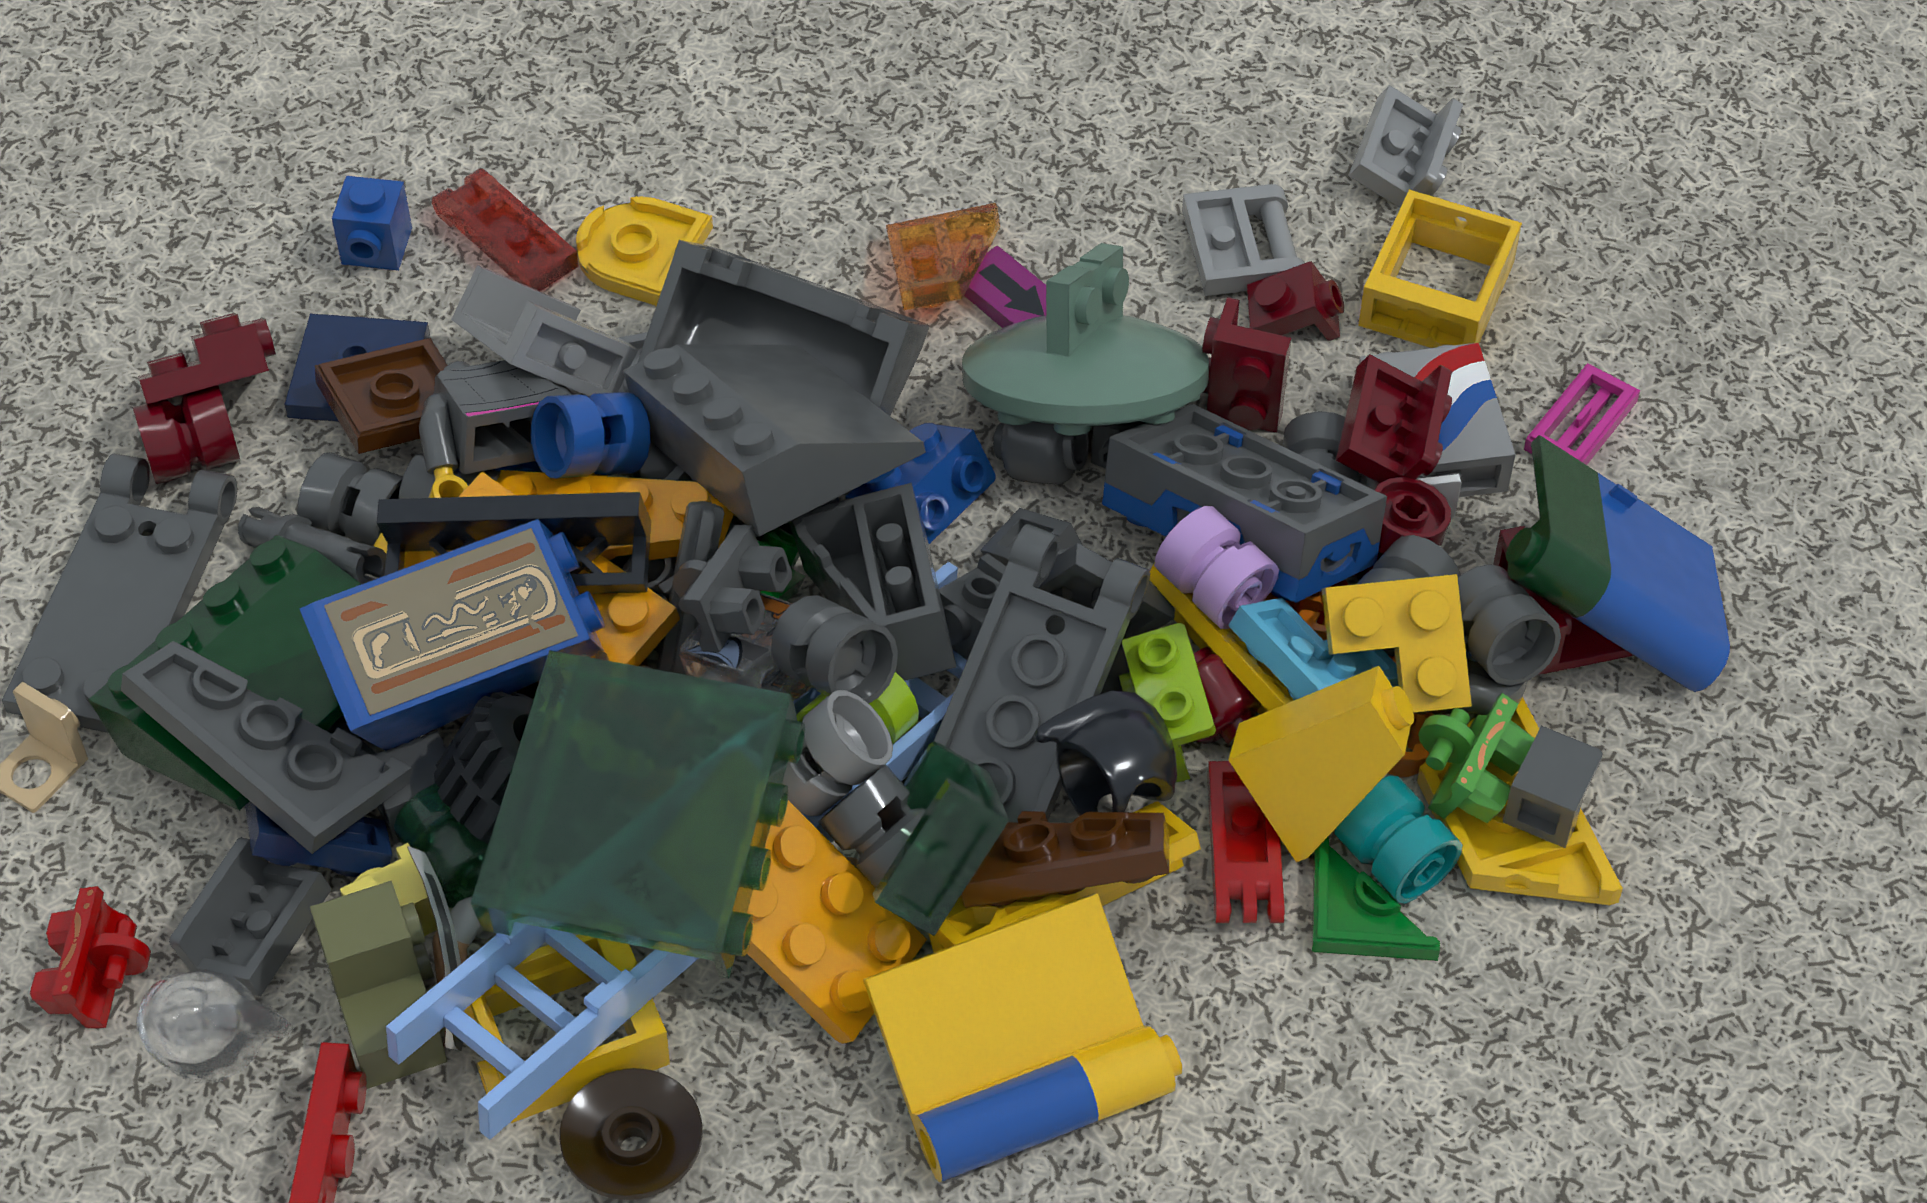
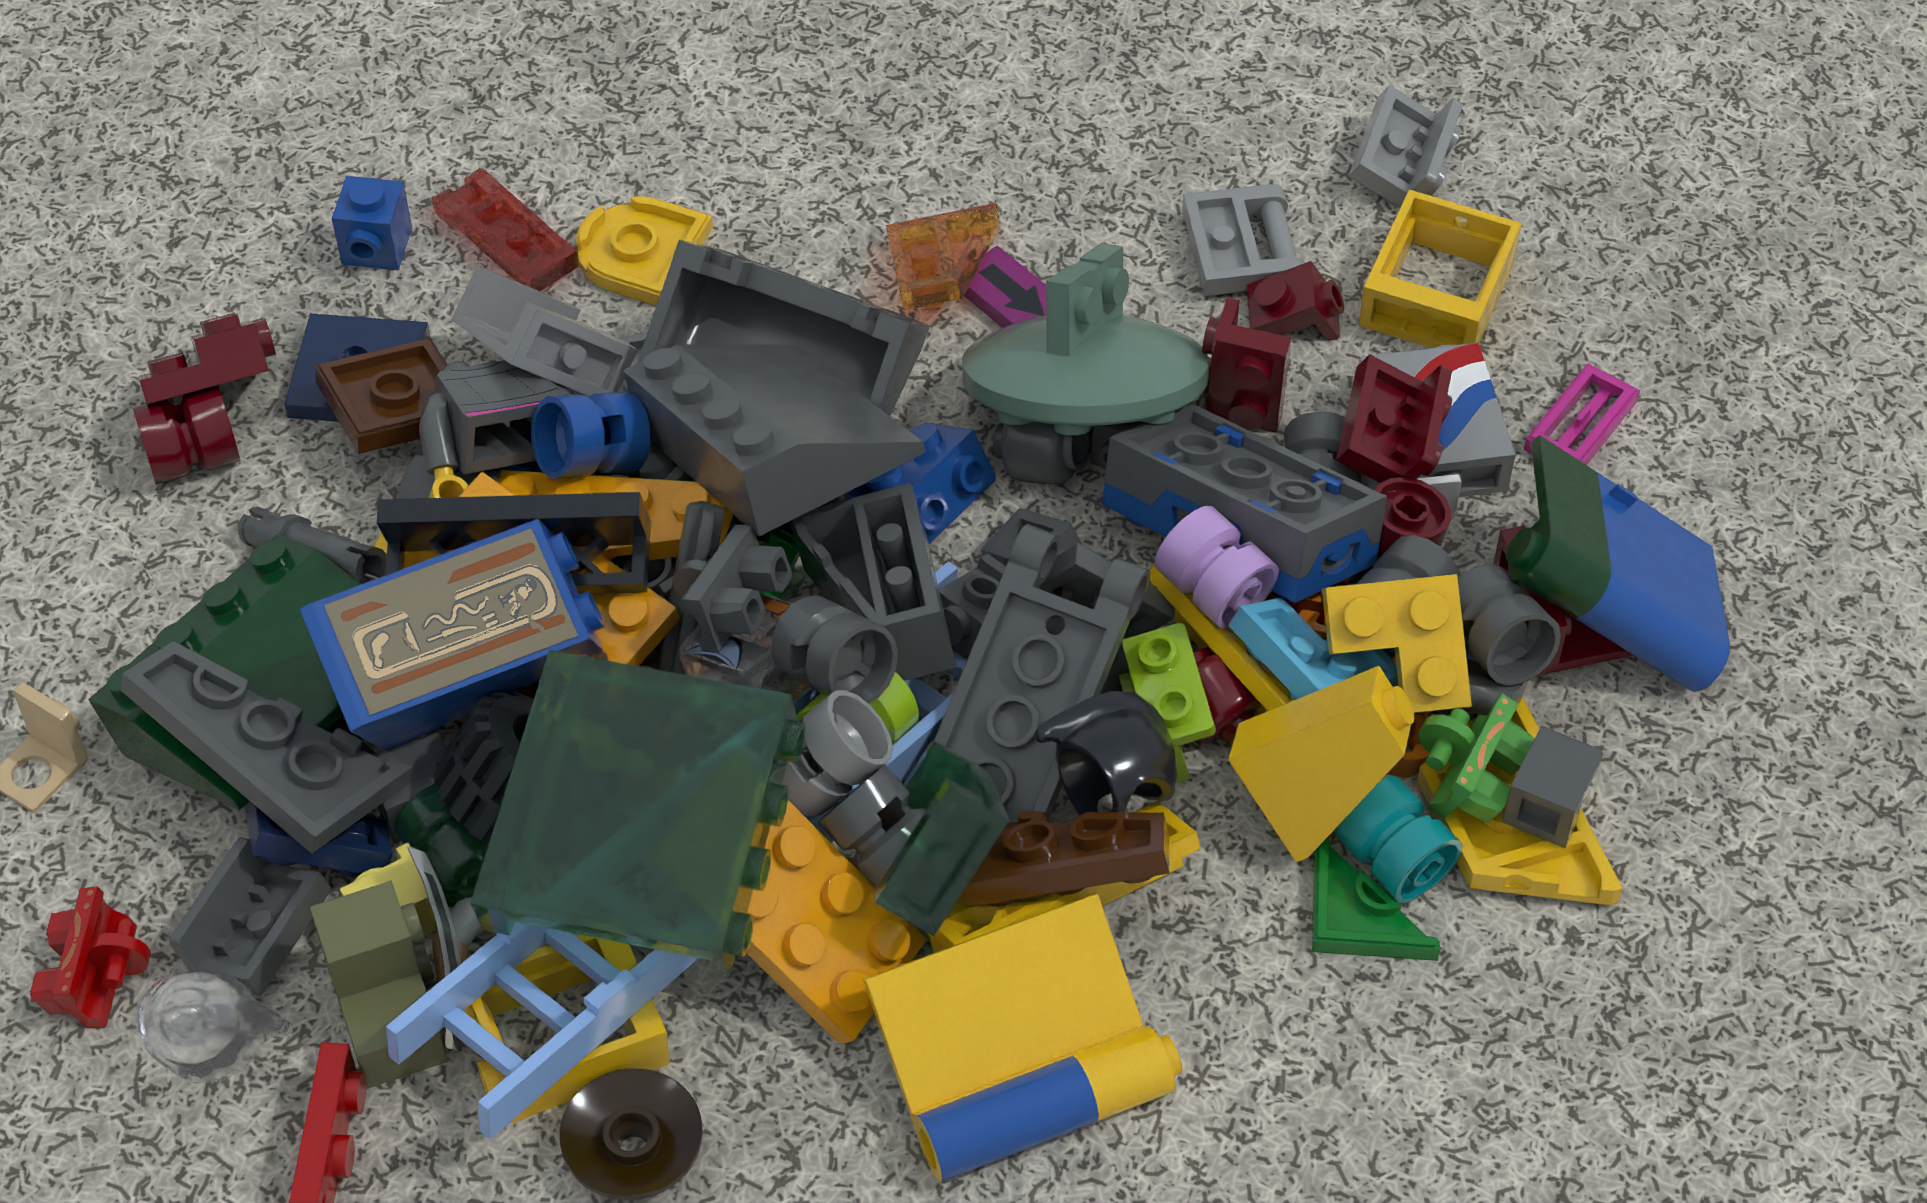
(121, 584): dark grey hinge -> none
(345, 497): dark grey wheel -> none
(1242, 849): red hinge -> none

